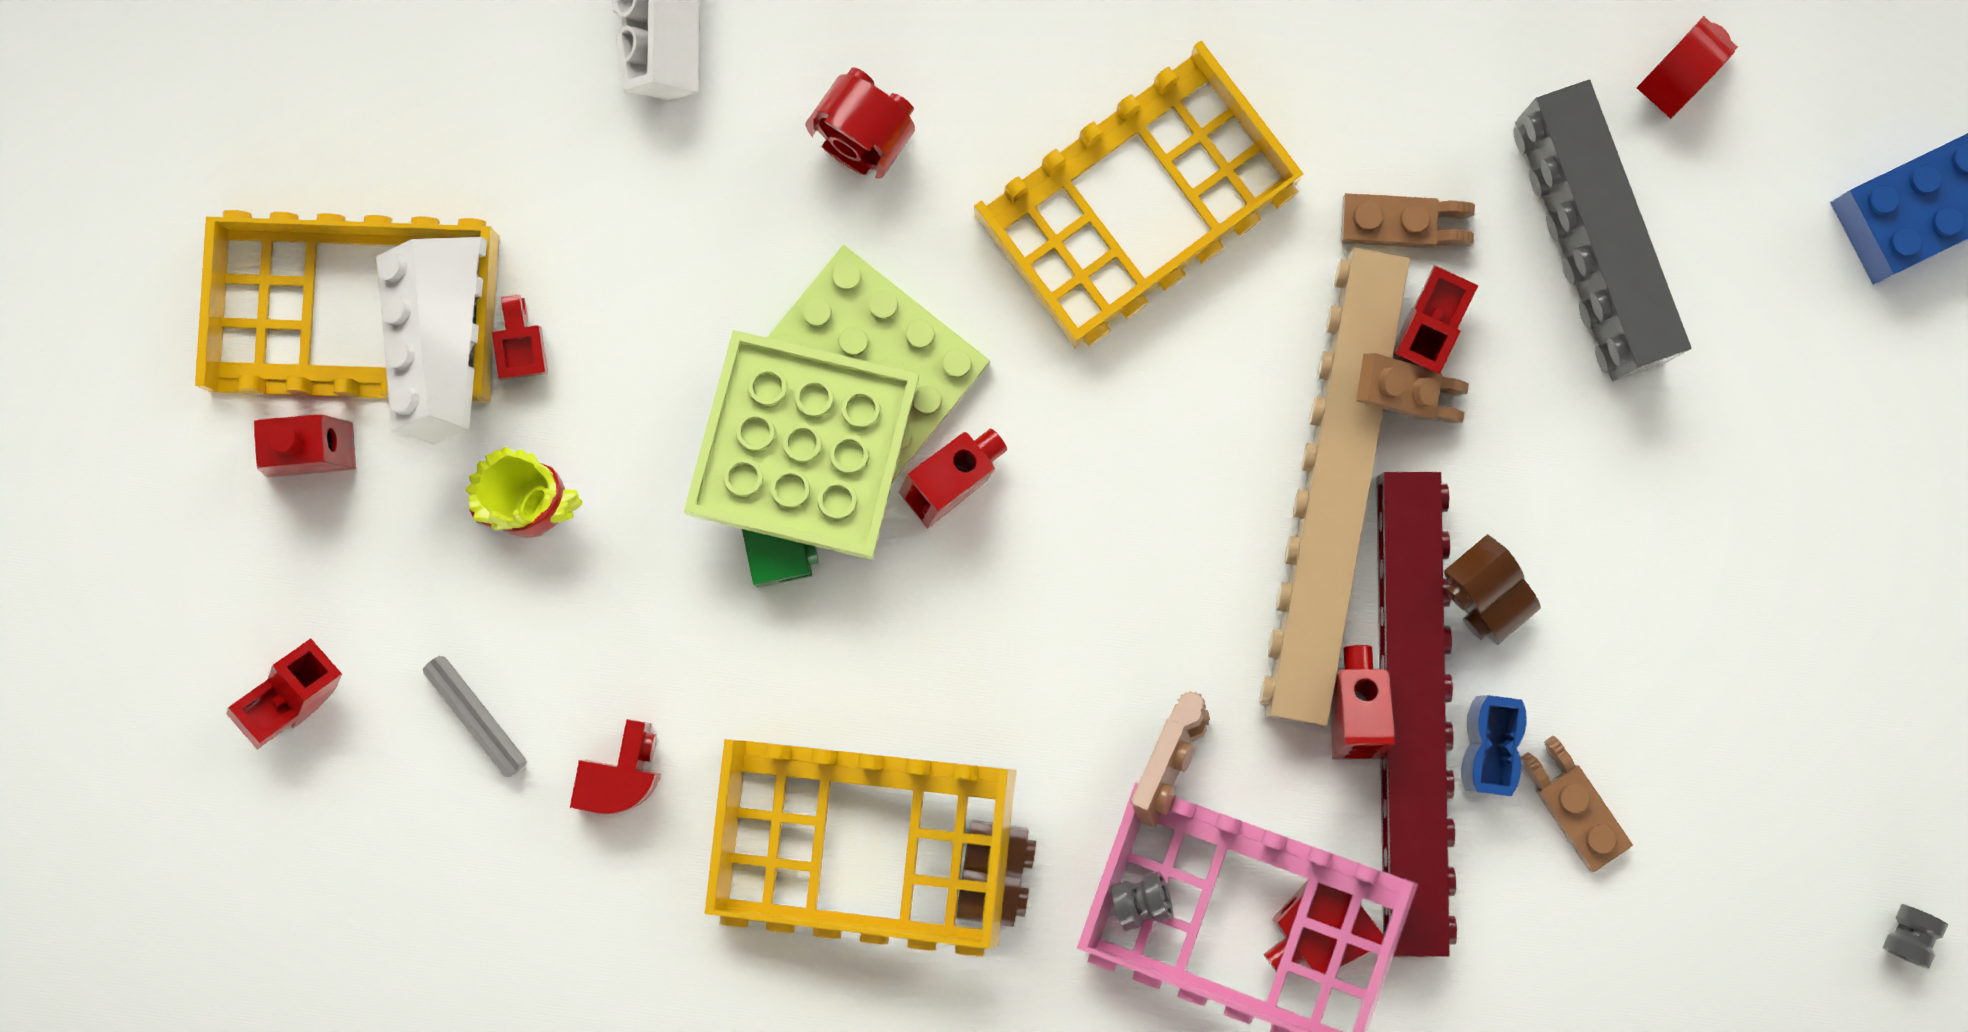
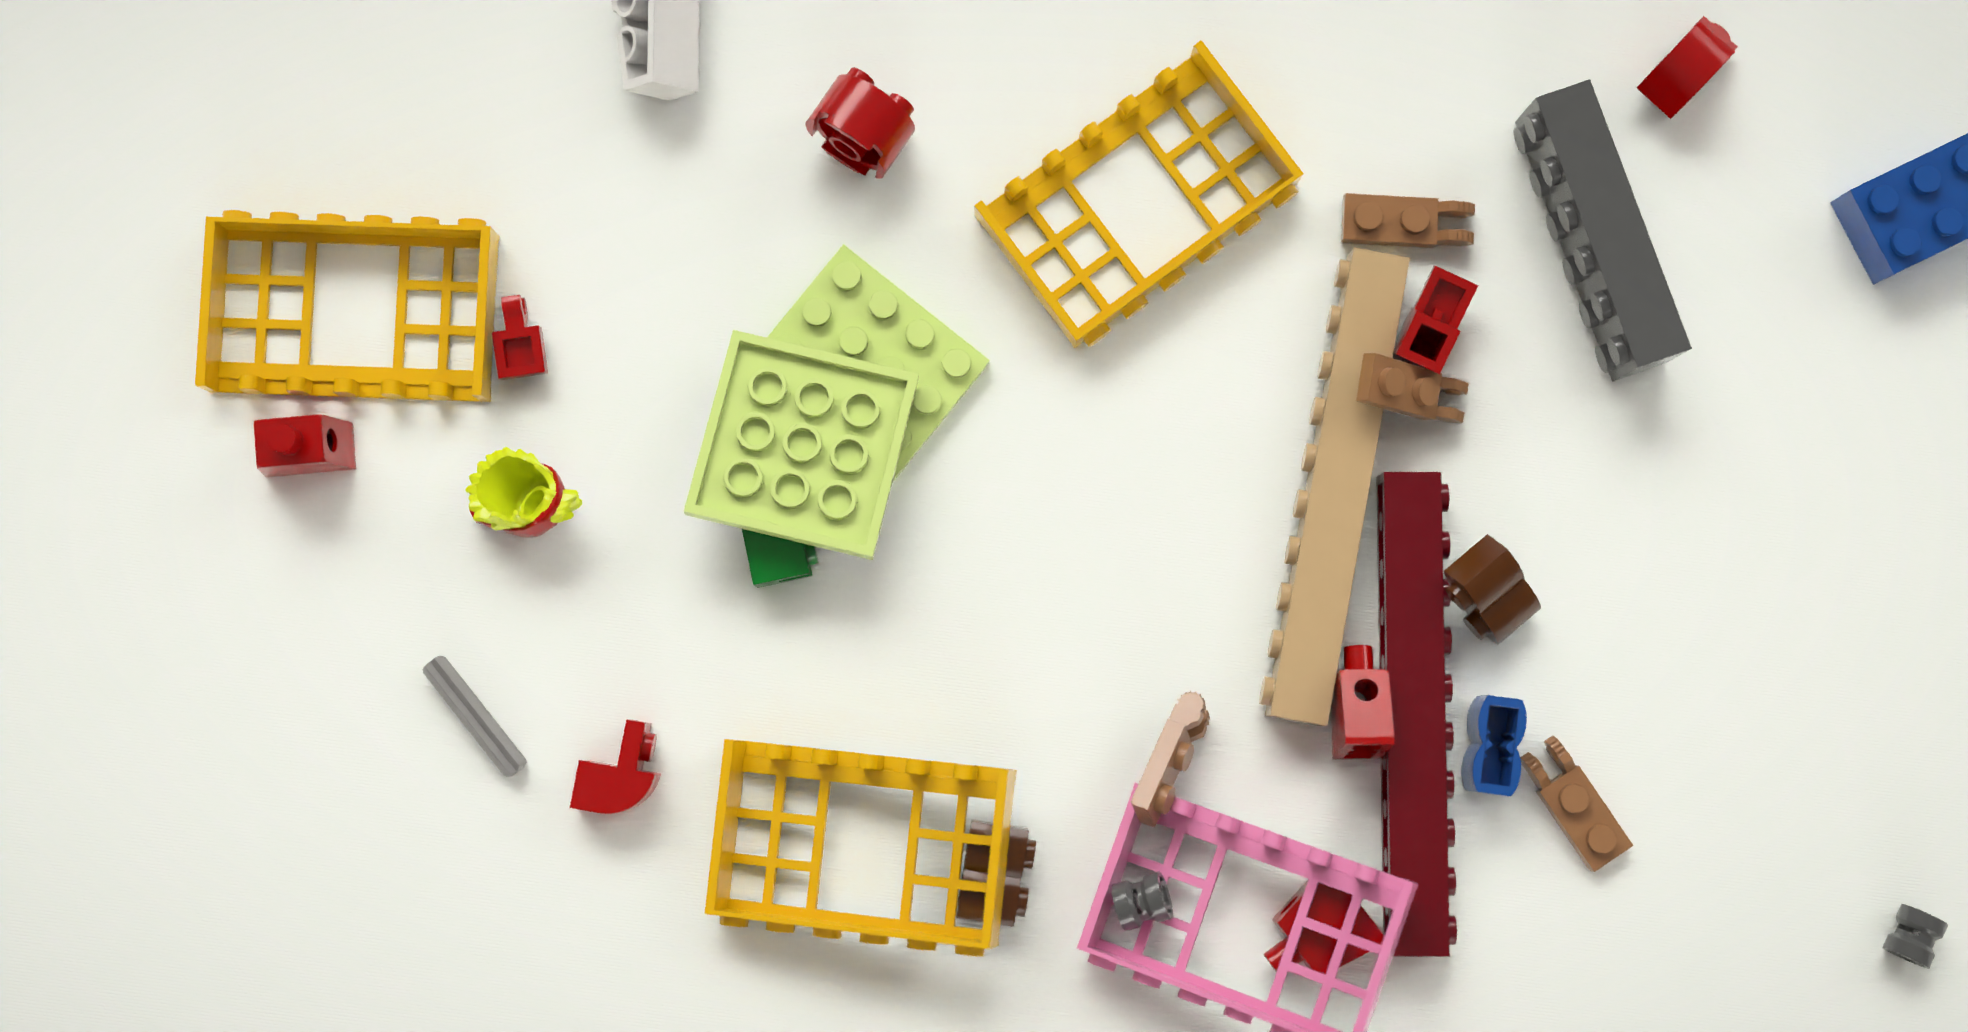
(289, 695): red brick -> none
(429, 332): white wedge -> none
(939, 486): red torso -> none

